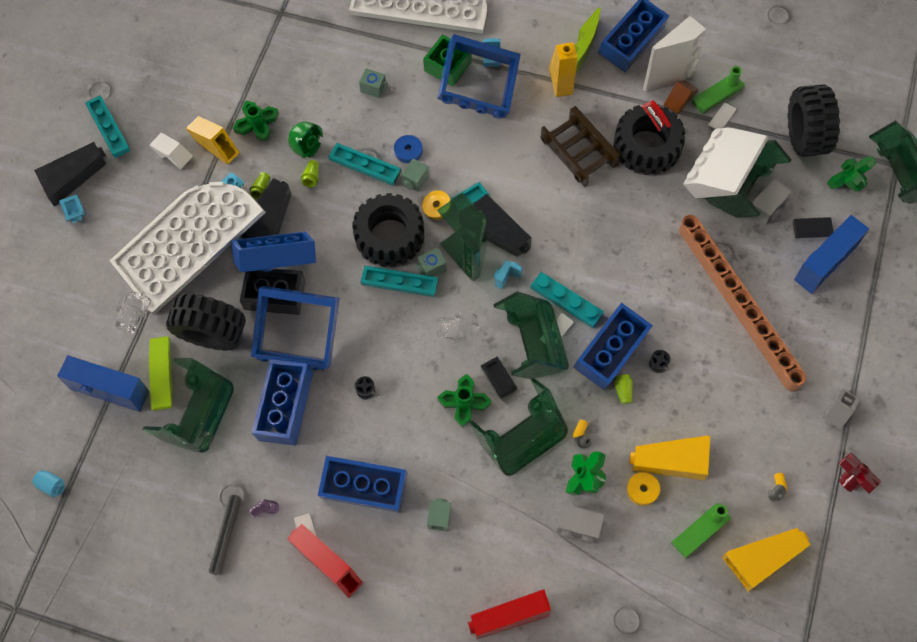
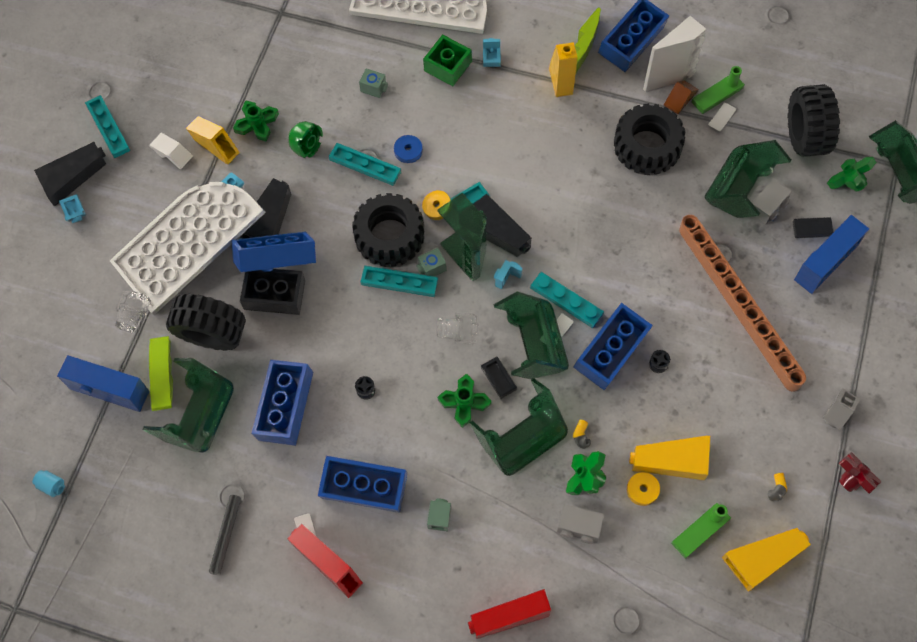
(259, 185): lime cone -> none
(262, 303): blue window -> none
(266, 506): clear purple arm -> none
(310, 175): lime cone -> none
(415, 175): sand green brick -> none
(489, 52): blue window -> none
(588, 132): dark brown fence -> none
(624, 388): lime cone -> none
(656, 115): sticker -> none
(724, 163): white slope -> none

